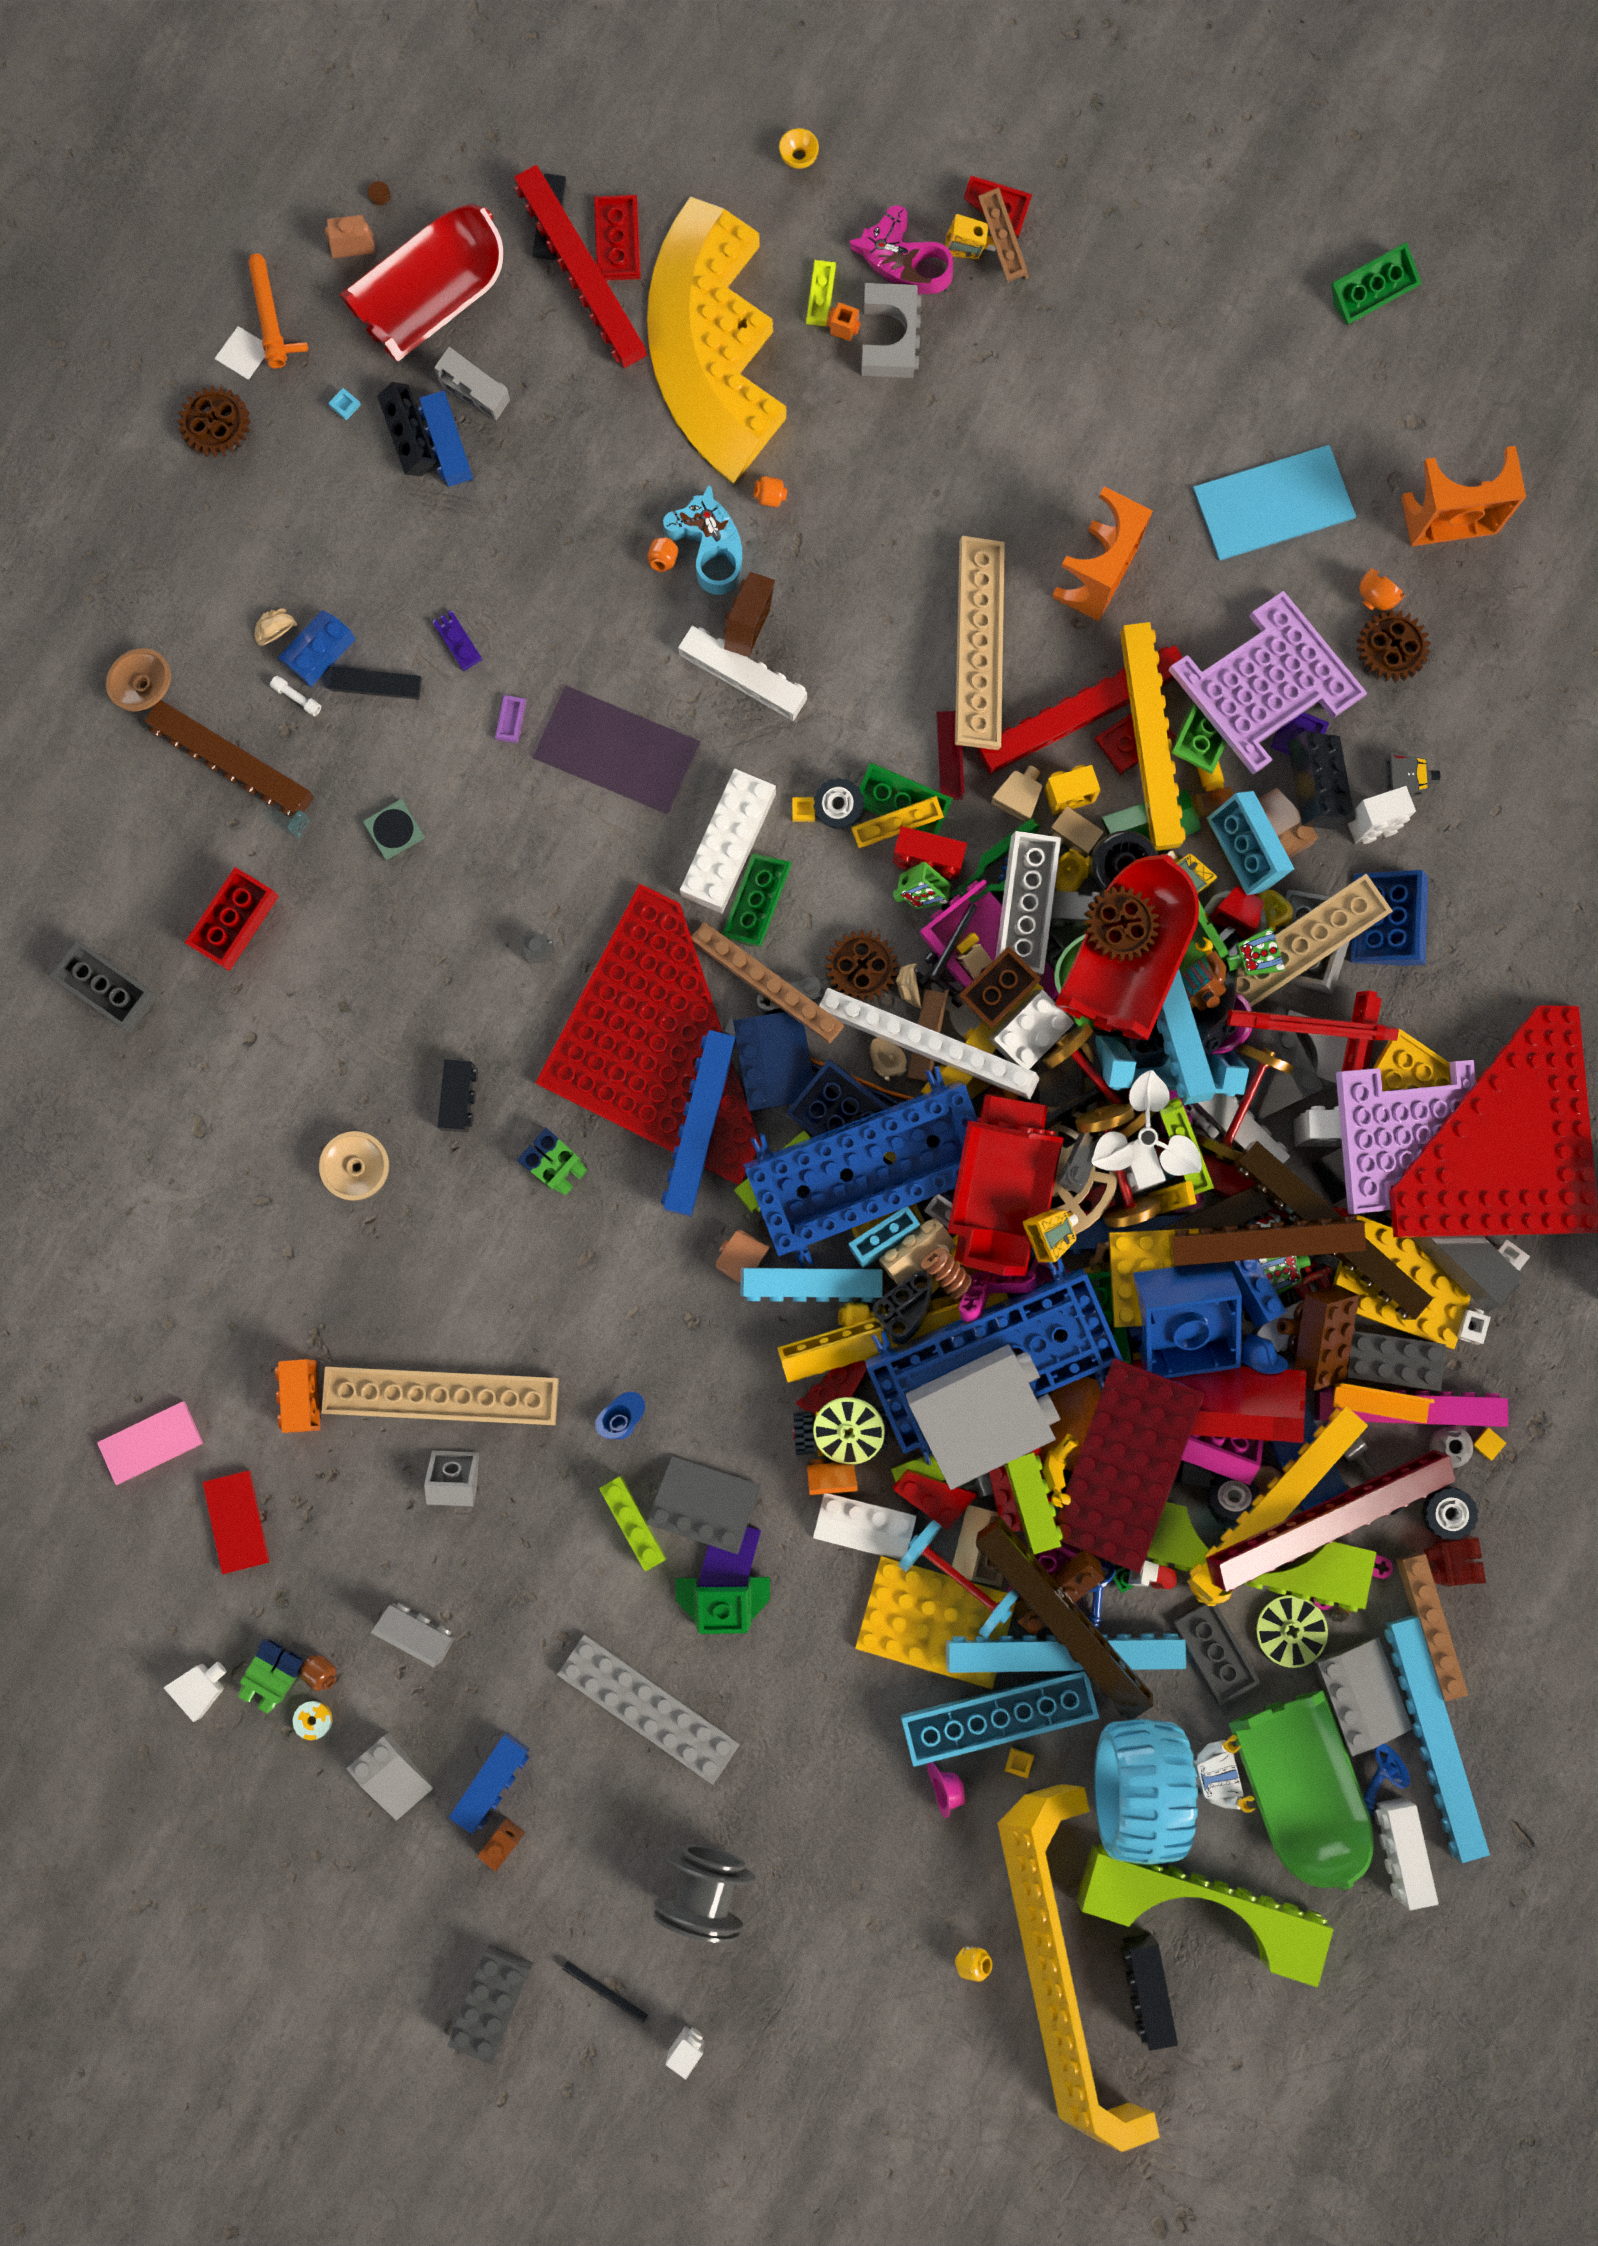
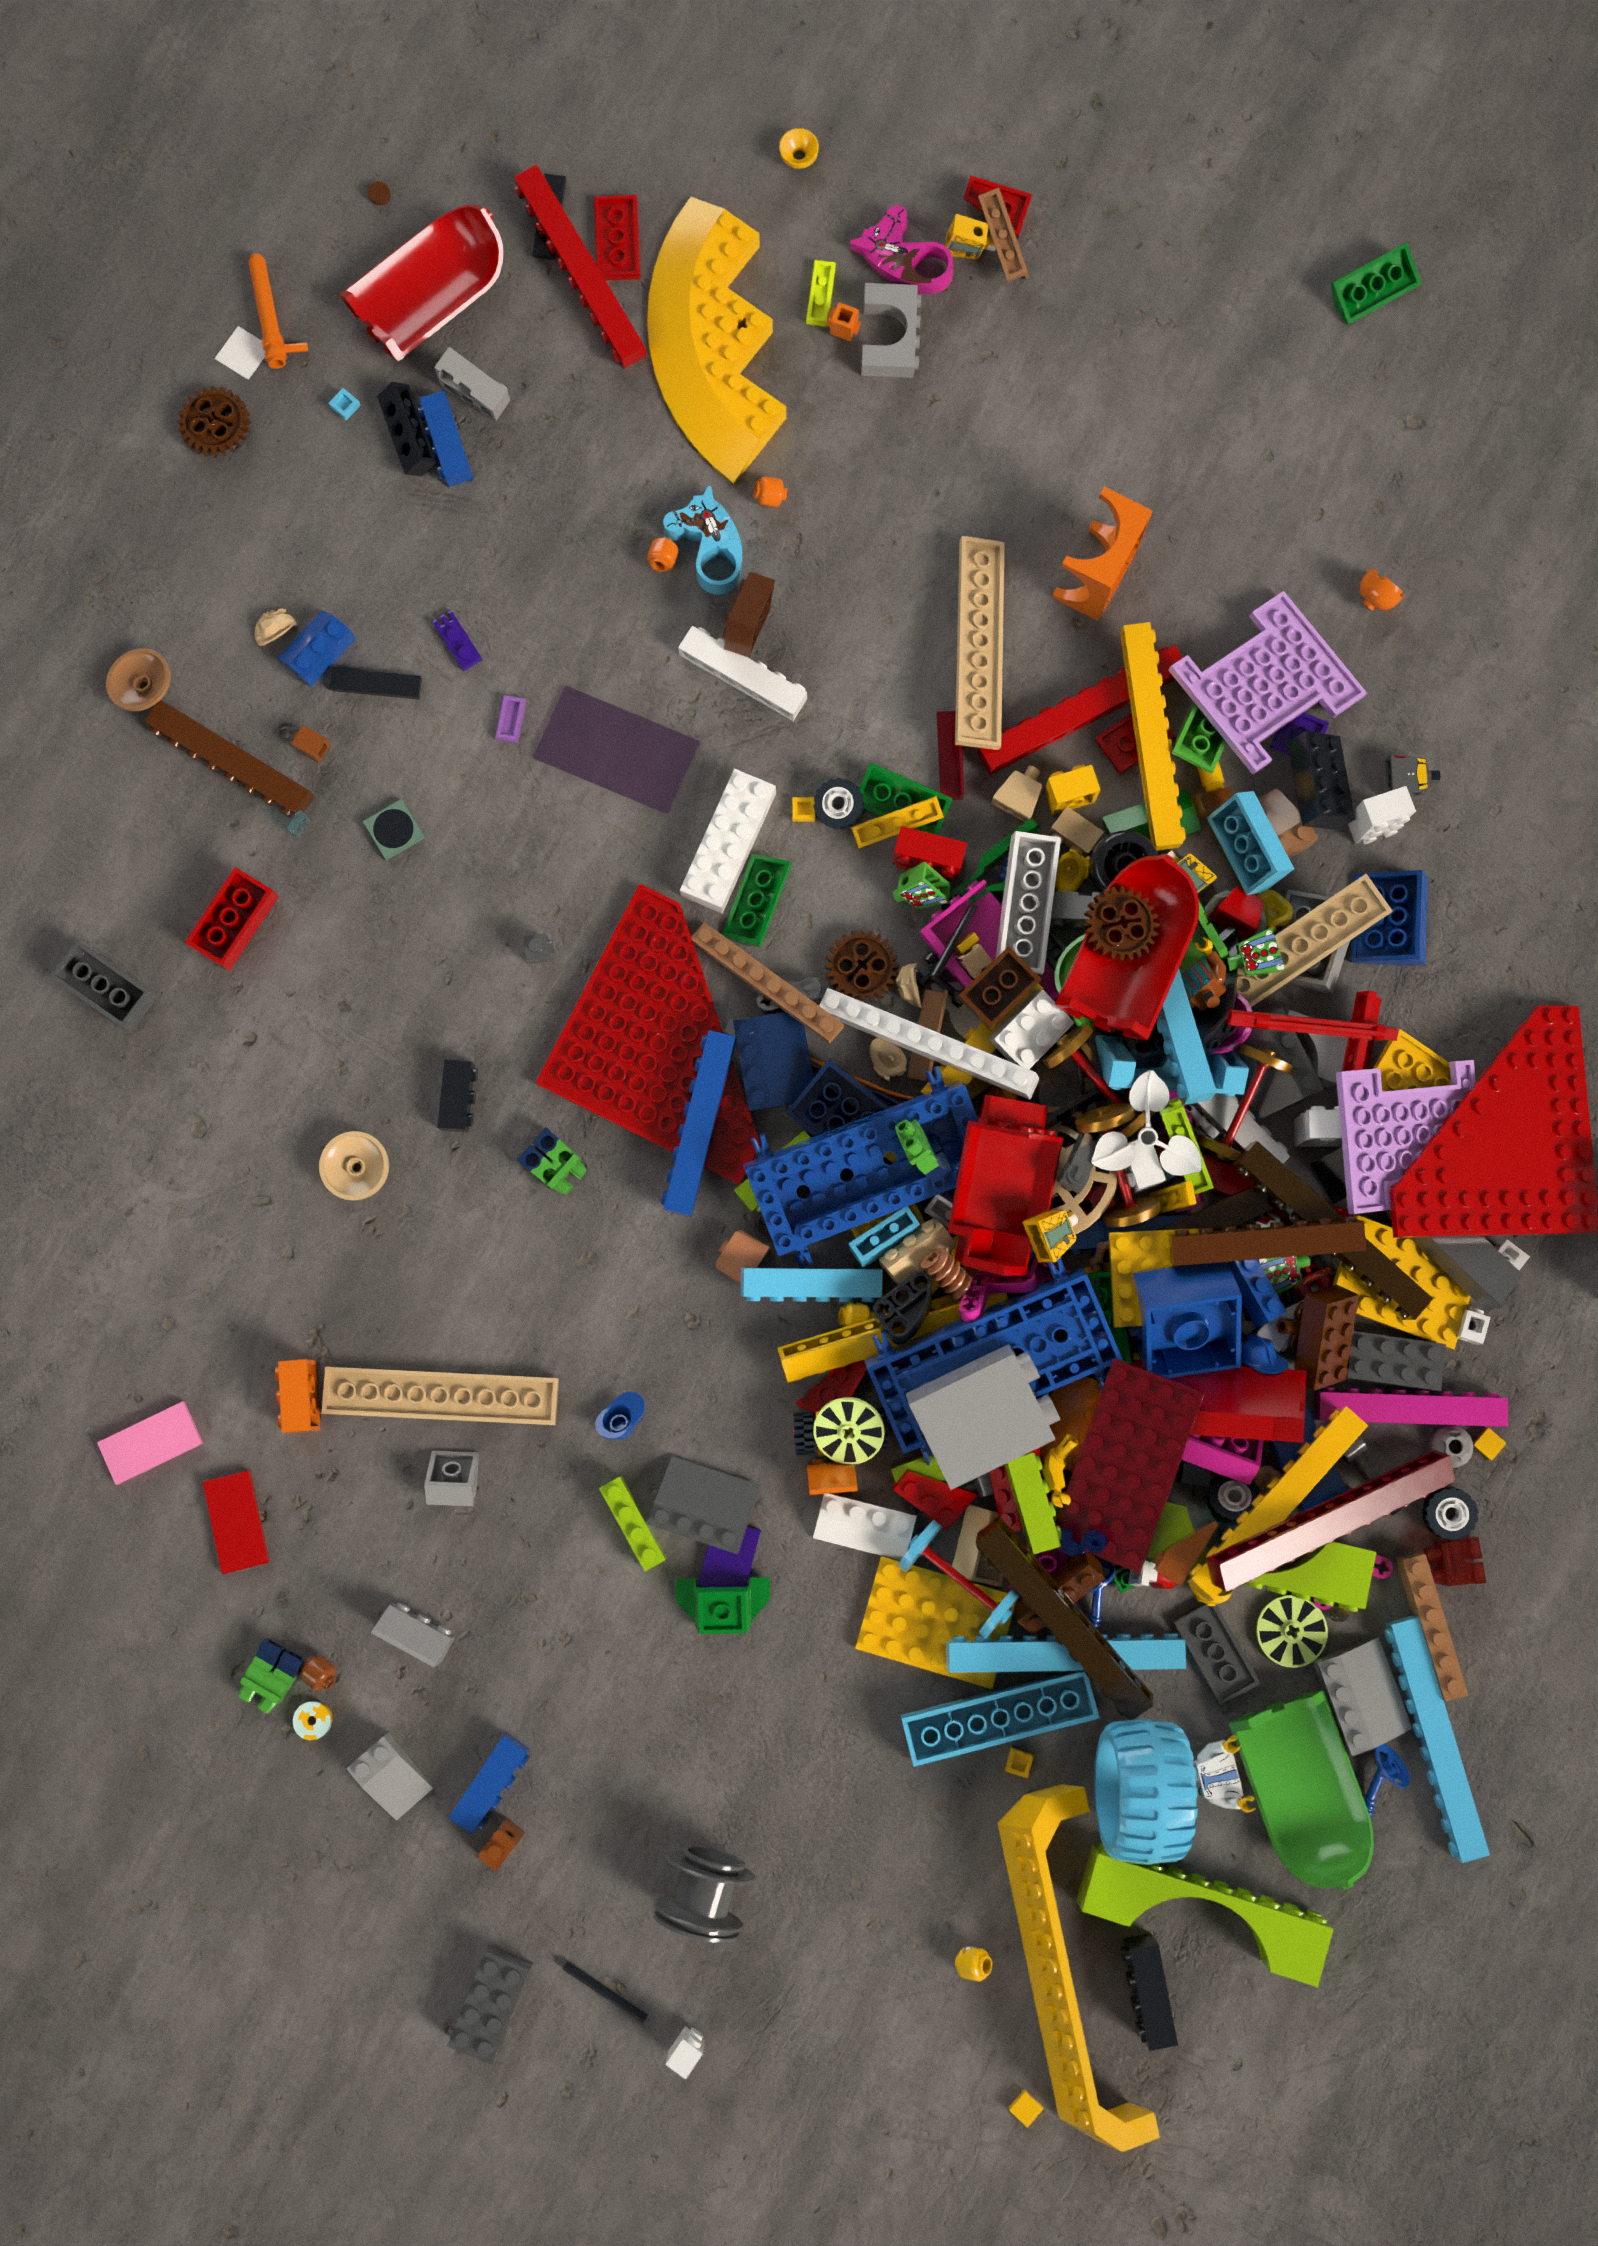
(197, 1689): white torso -> none
(281, 686): white bar -> none
(310, 743): none -> dark orange brick
(349, 236): nougat torso -> none
(648, 1709): light grey plate -> none
(923, 1151): none -> bright green hips
(947, 1788): dark pink piece -> none
(1025, 2108): none -> yellow tile
(1093, 1541): none -> clear blue leg
(1181, 1556): none -> dark orange slope
(1274, 502): medium azure piece -> none
(1381, 1402): light orange panel -> none
(1405, 1853): white brick -> none
(1409, 636): reddish brown gear -> none
(1463, 511): orange piece -> none

